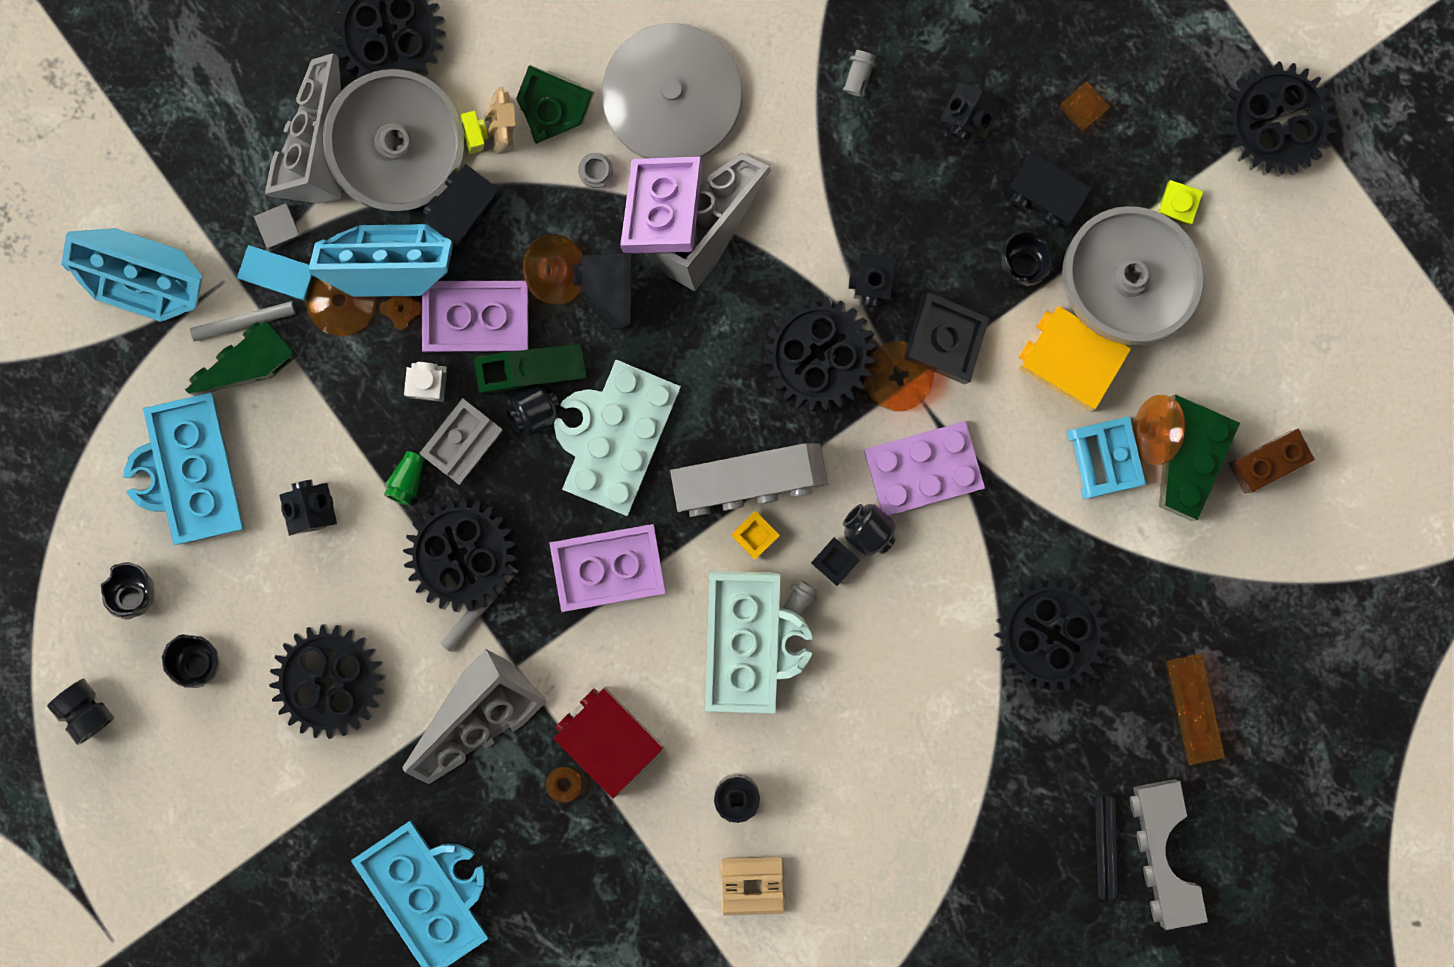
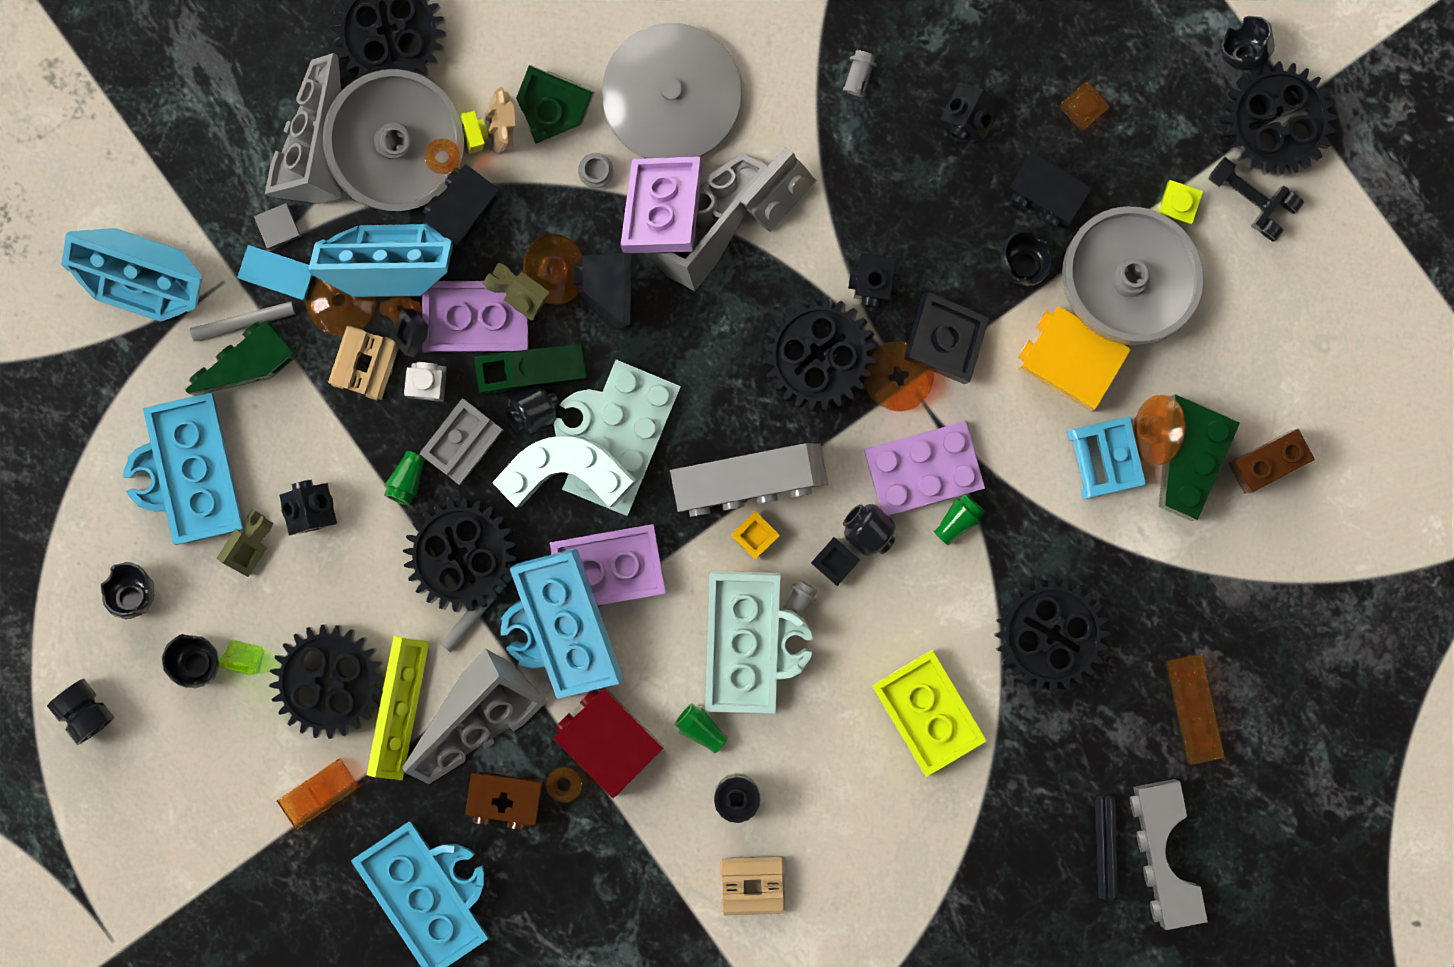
(242, 657): none -> clear neon green slope
(245, 548): none -> olive plate
(318, 794): none -> clear orange slope
(380, 368): none -> tan piece
(398, 708): none -> neon yellow plate
(410, 332): none -> black plate
(442, 145): none -> clear orange plate
(522, 291): none -> olive plate
(523, 791): none -> reddish brown brick
(561, 625): none -> medium azure plate
(565, 455): none -> light aqua plate
(700, 728): none -> green cone
(777, 189): none -> light grey plate
(929, 713): none -> neon yellow plate
(959, 519): none -> green cone
(1225, 174): none -> black bar
(1248, 44): none -> black hair

